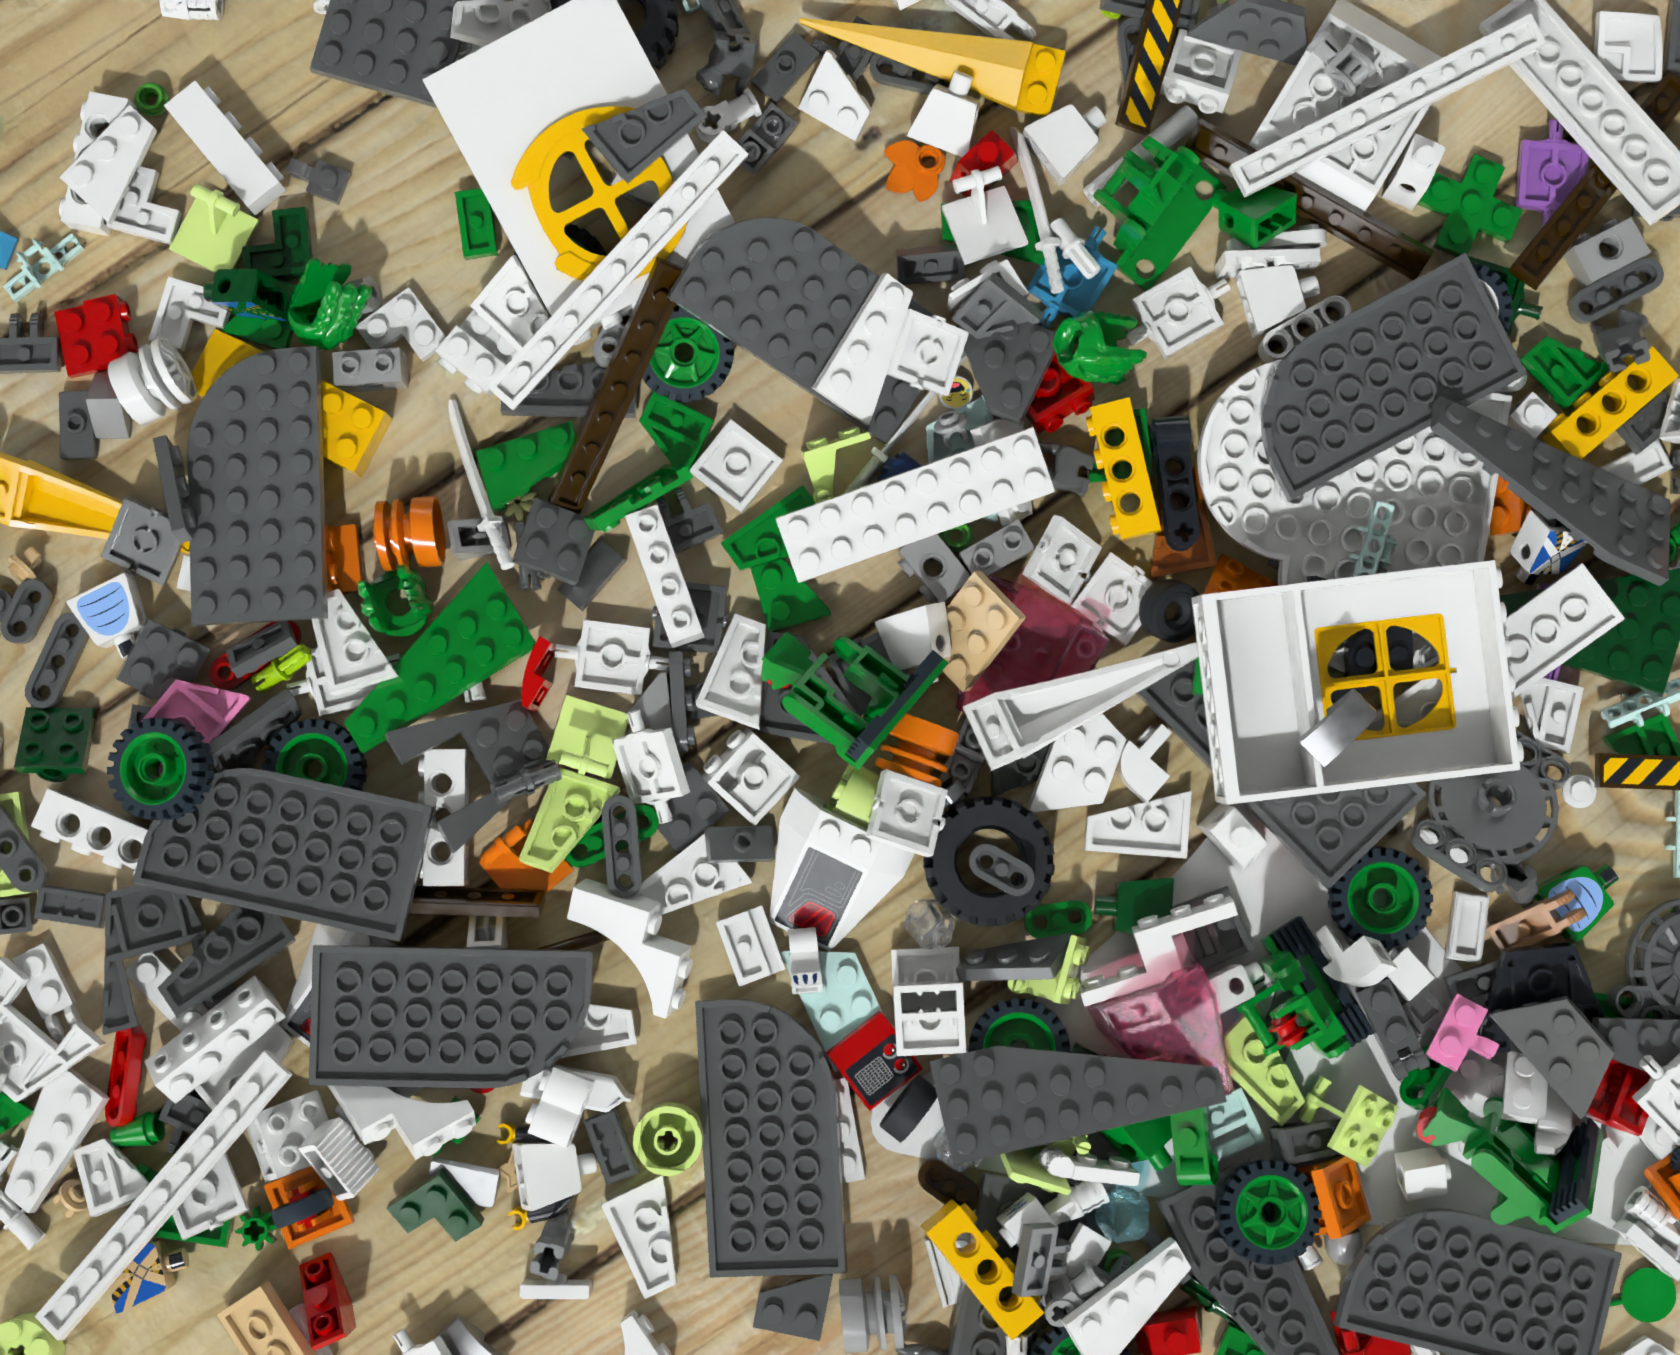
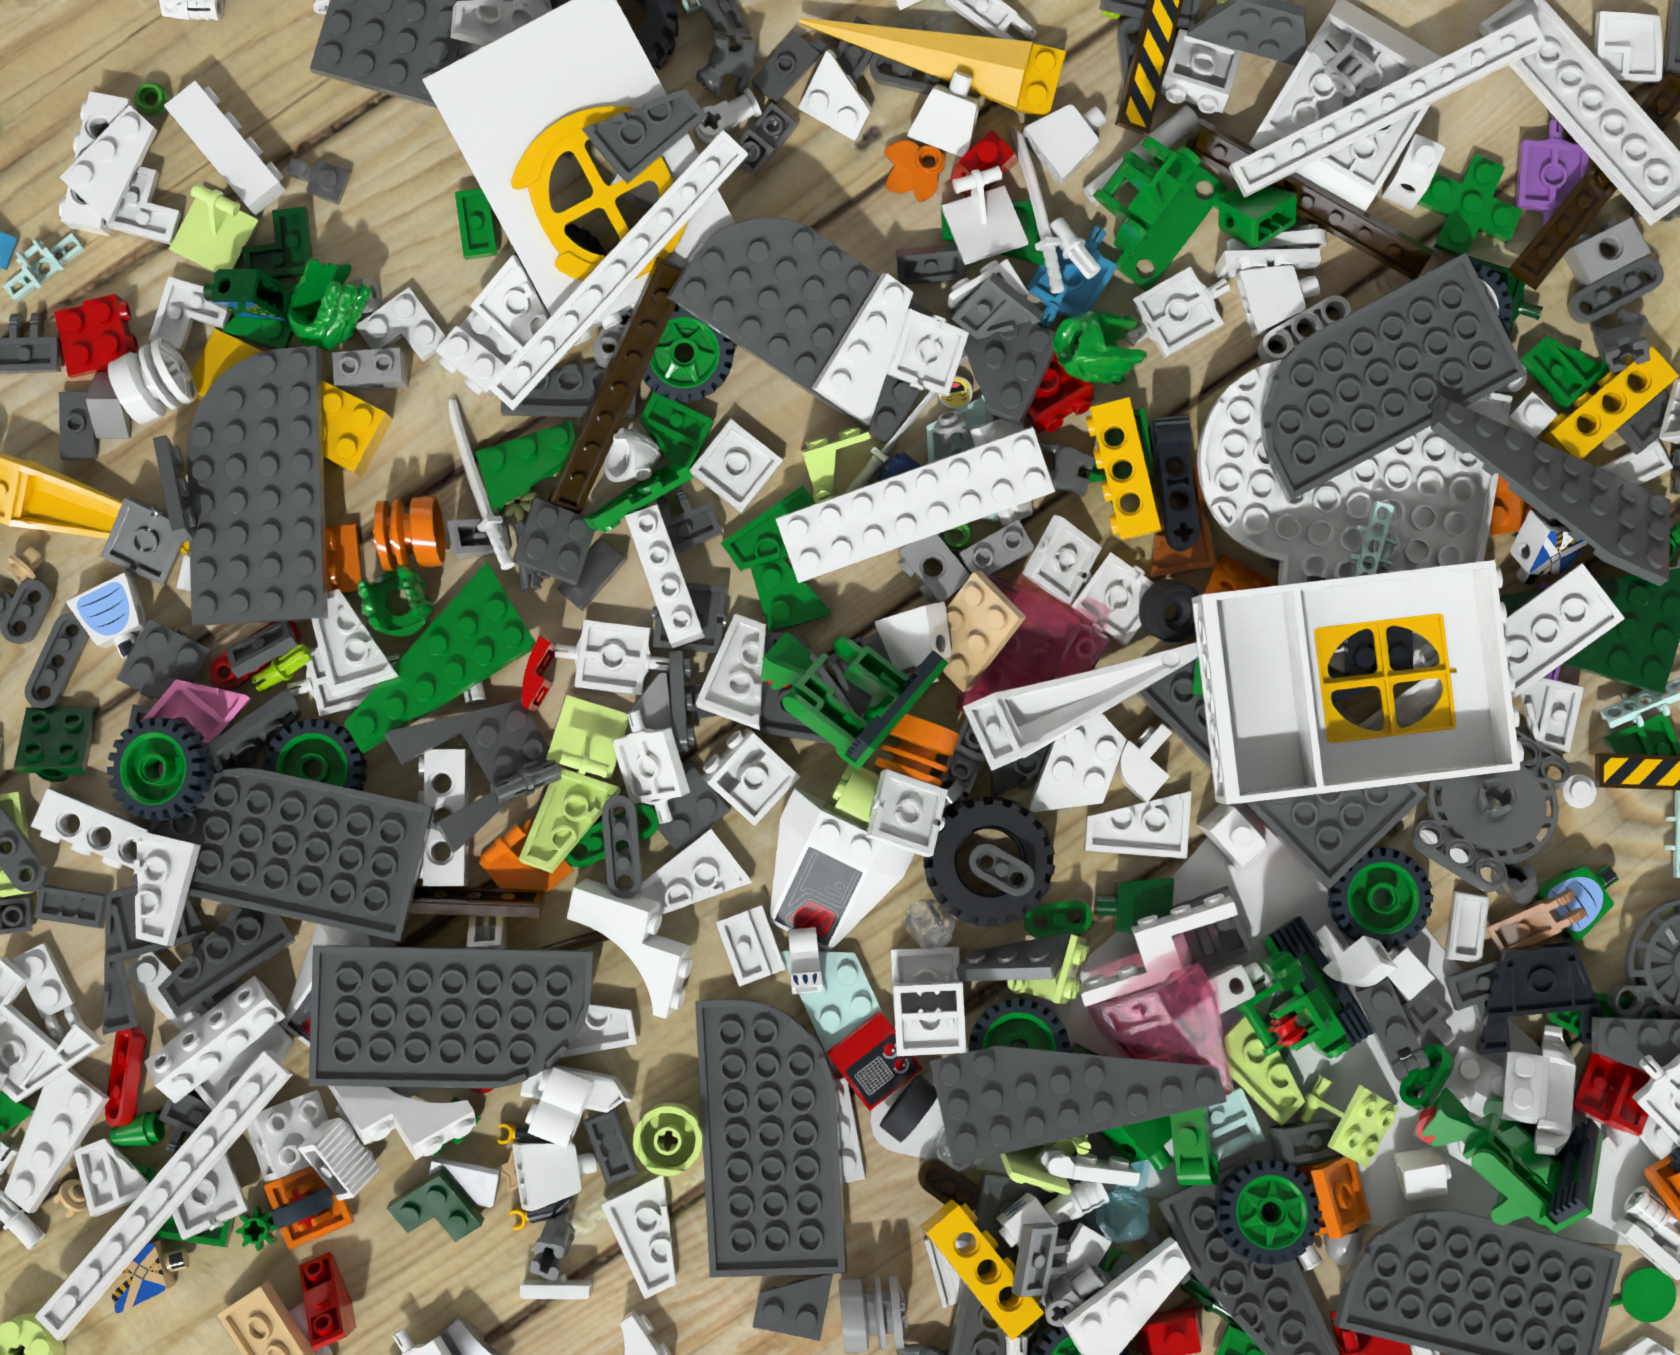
(163, 878): none -> white wing
(631, 456): none -> white helmet
(739, 844): dark grey plate -> none
(1339, 728): flat silver slope -> none
(1458, 1034): bright pink plate -> none
(1560, 1046): dark grey wing -> none

